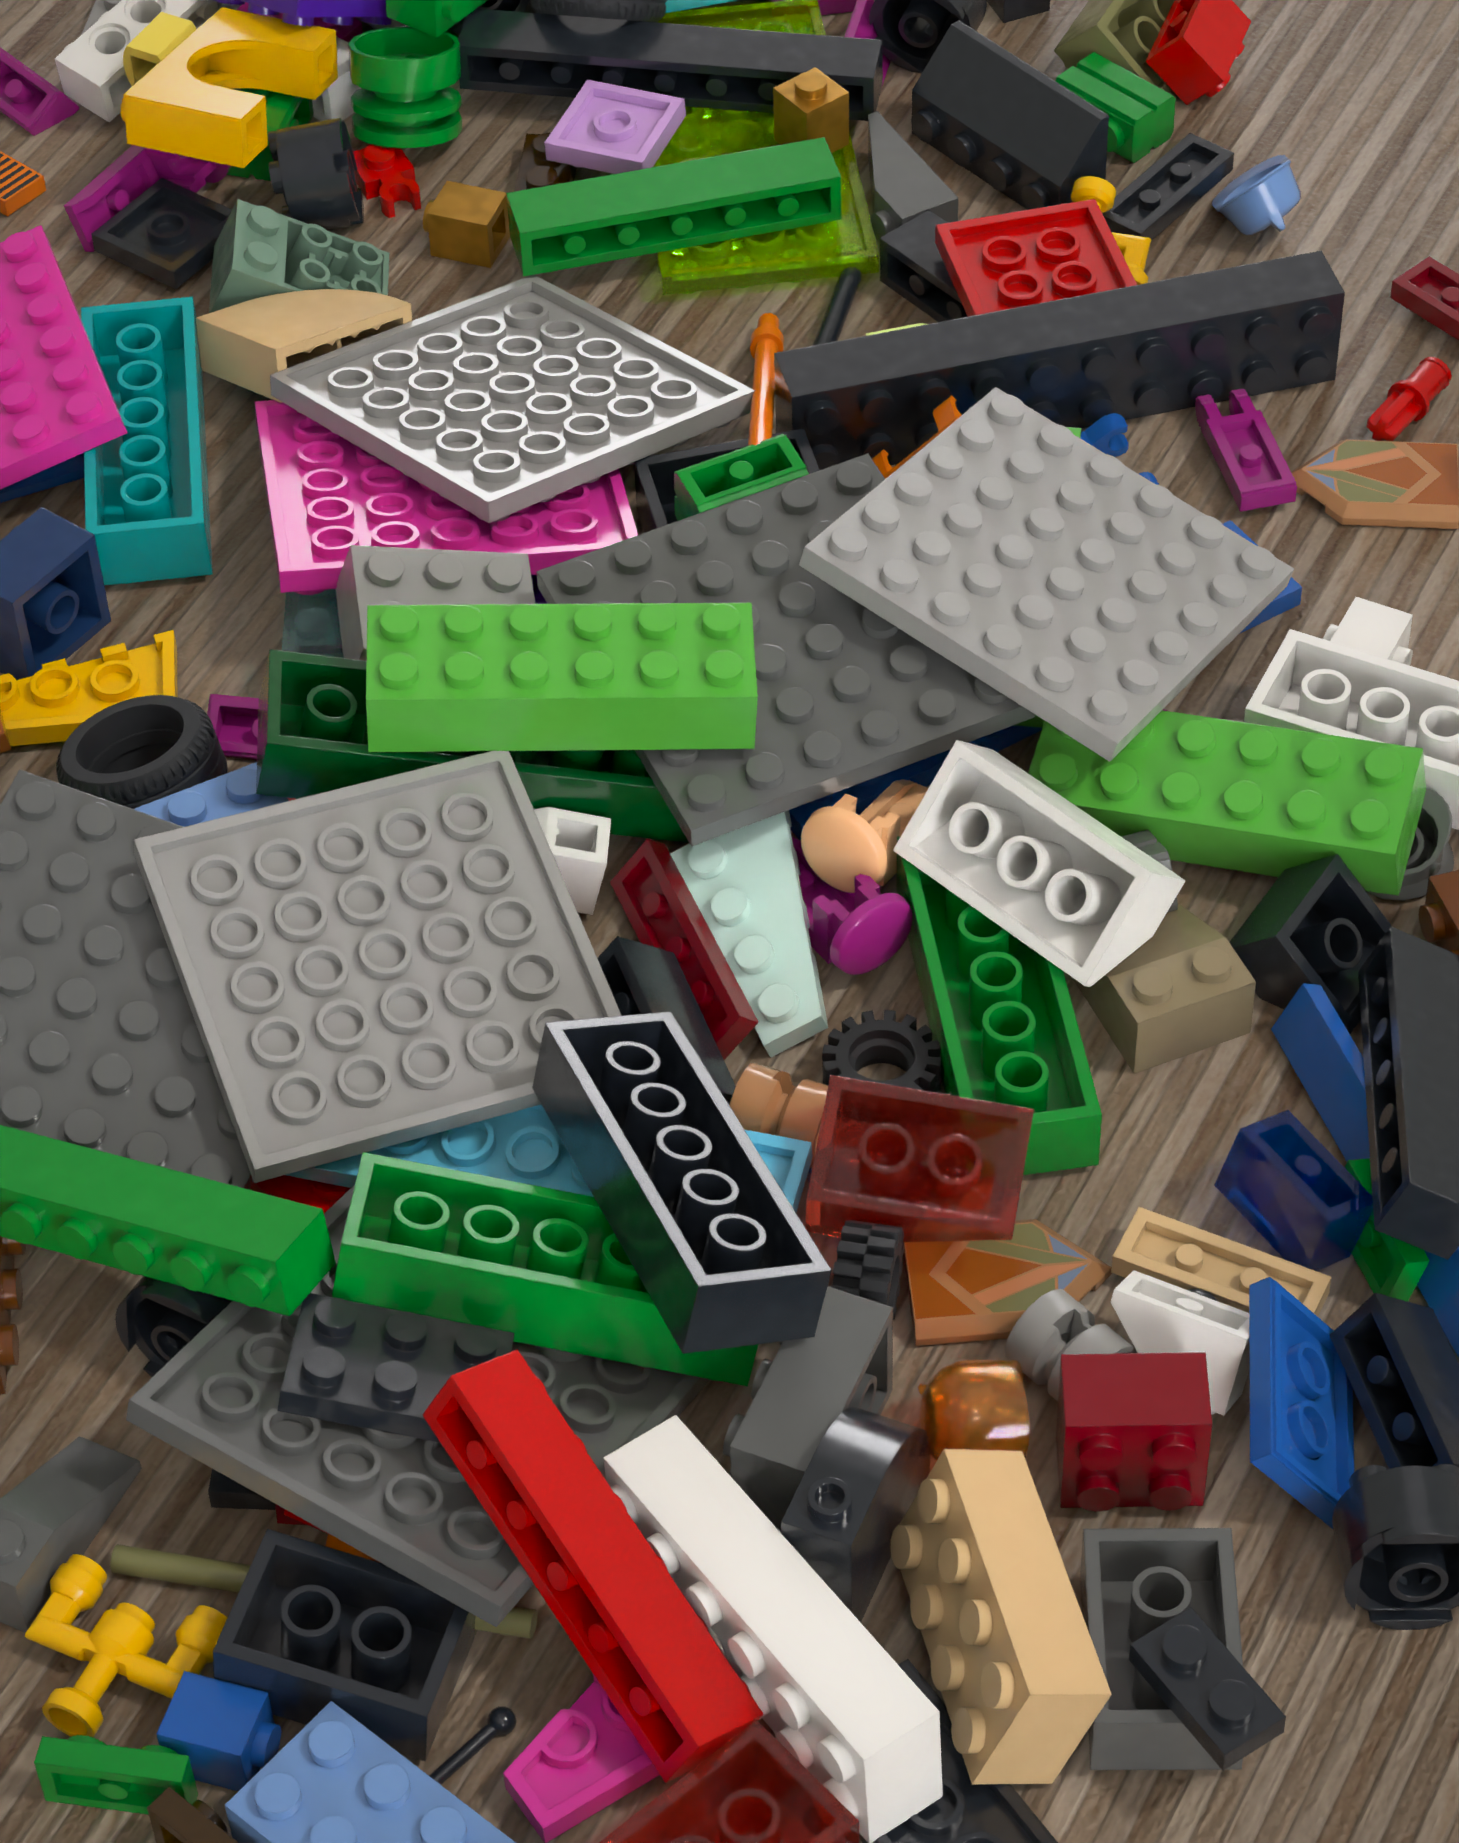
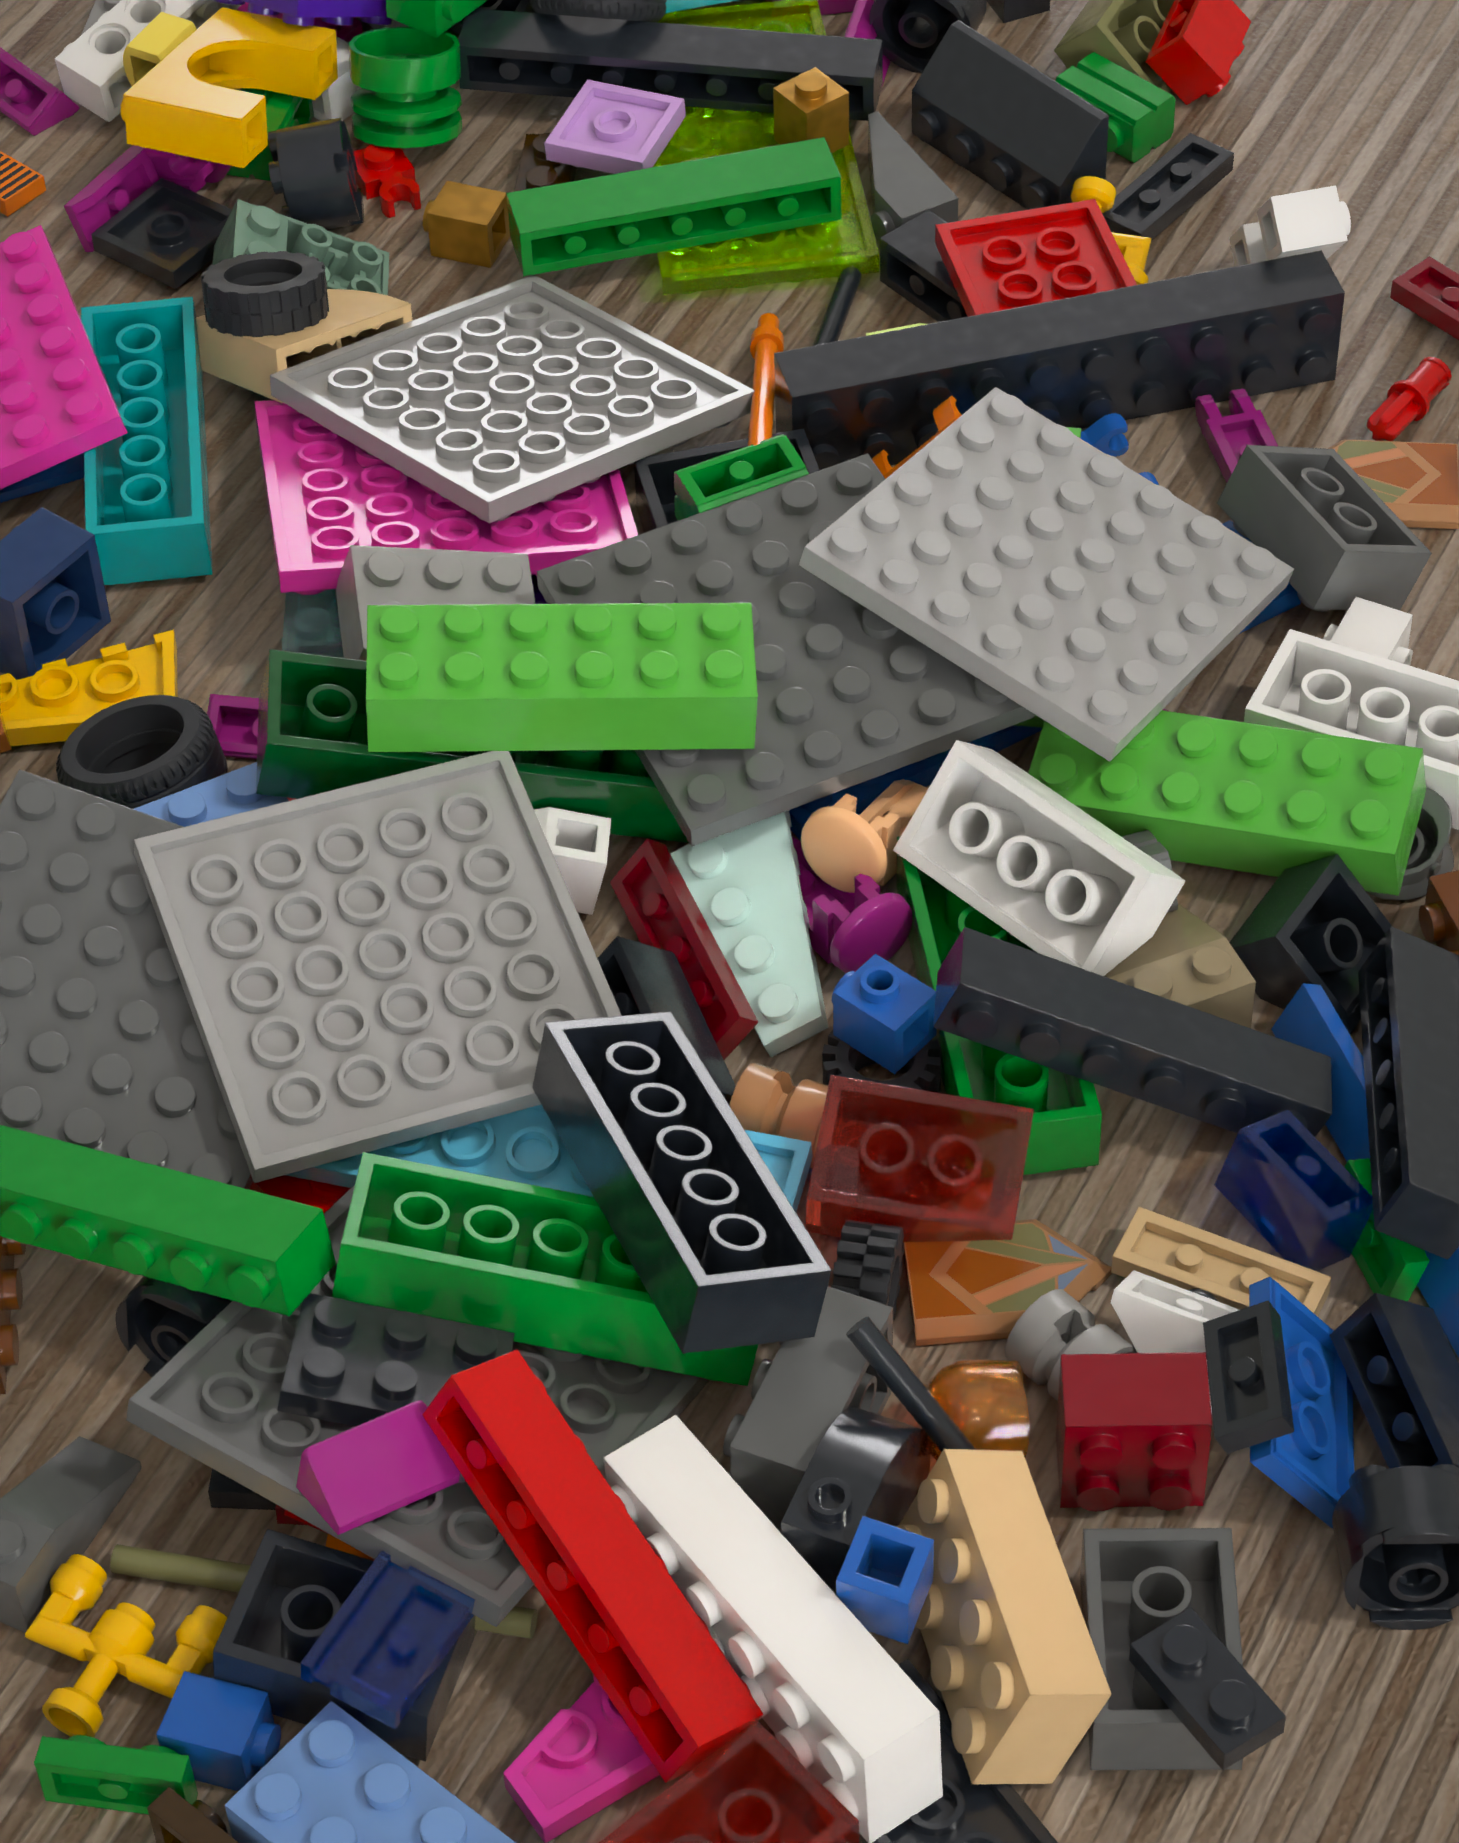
(265, 294): none -> black tyre
(375, 1468): none -> magenta slope
(388, 1639): none -> clear blue plate
(500, 1722): black hinge -> none
(883, 1013): none -> blue brick
(886, 1578): none -> blue brick
(907, 1386): none -> black bar
(1126, 1037): none -> black brick
(1248, 1377): none -> black plate
(1260, 196): medium blue piece -> none
(1293, 226): none -> white arch
(1324, 525): none -> dark grey brick

